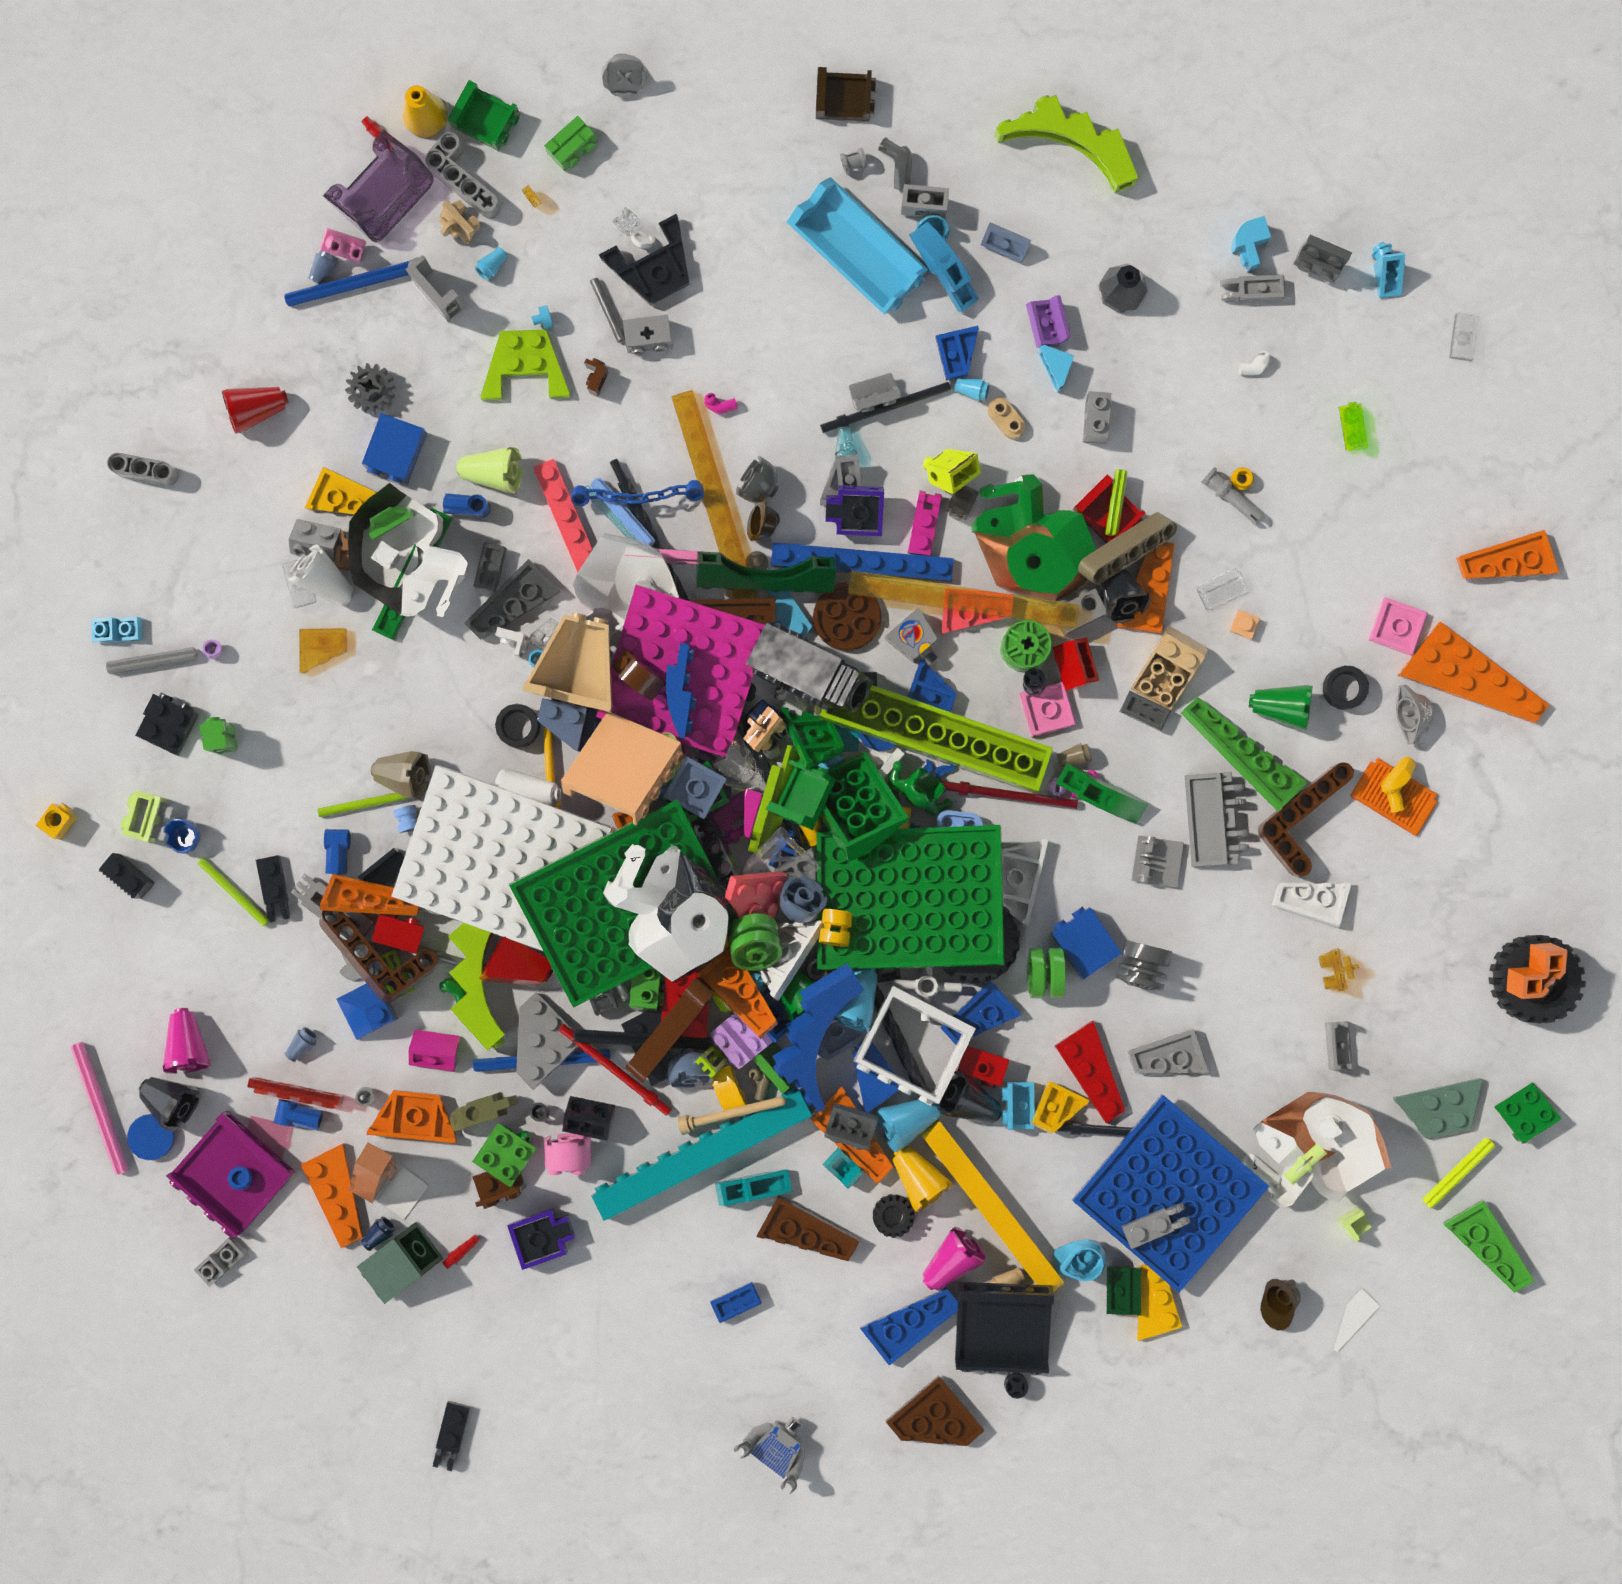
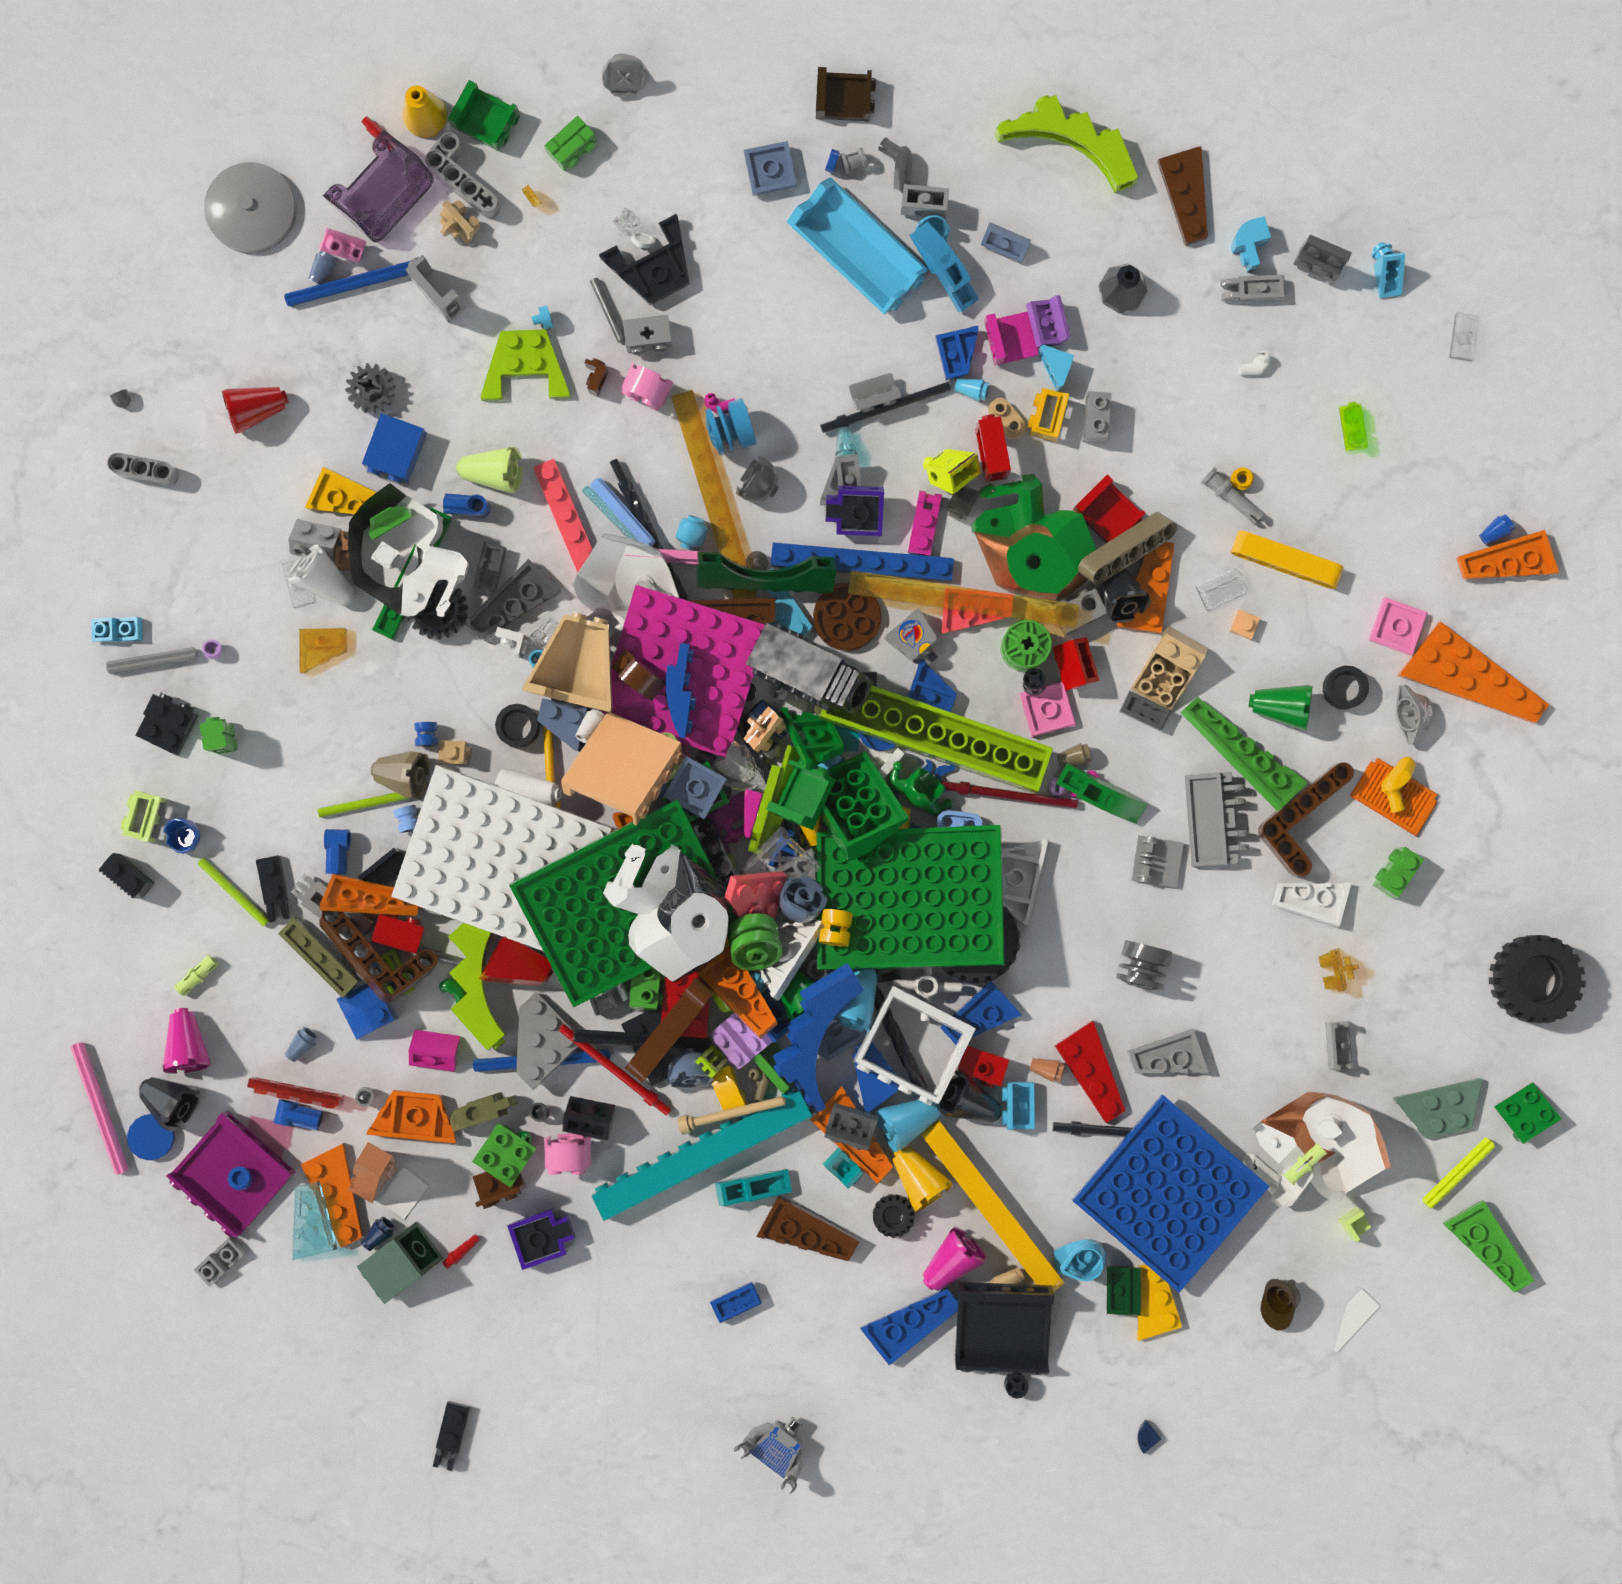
(47, 823): yellow brick -> none
(121, 398): none -> dark grey hinge
(196, 975): none -> yellowish green pin
(250, 207): none -> light grey dish
(312, 1223): none -> clear light blue wing
(319, 957): none -> olive plate
(426, 739): none -> blue wheel
(427, 612): none -> black gear
(454, 752): none -> tan bracket
(490, 264): medium azure cone -> none
(589, 725): none -> white cone
(646, 385): none -> bright pink brick
(691, 532): none -> medium azure head
(693, 490): blue piece -> none
(730, 427): none -> dark azure wheel
(762, 520): dark brown piece -> none
(770, 168): none -> sand blue plate
(832, 160): none -> blue tile
(935, 1417): reddish brown plate -> none
(992, 448): none -> red window
(1010, 338): none -> dark pink bracket
(1046, 972): bright green wheel -> none
(1048, 414): none -> yellow window
(1048, 1069): none -> nougat cone
(1056, 1107): yellow wing -> none
(1085, 942): blue brick -> none
(1116, 502): lime axle -> none
(1147, 1437): none -> dark blue tile
(1153, 1226): light grey hinge -> none
(1185, 188): none -> reddish brown wing
(1287, 559): none -> yellow beam
(1397, 872): none -> bright green brick
(1497, 530): none -> blue cone
(1546, 965): orange brick -> none

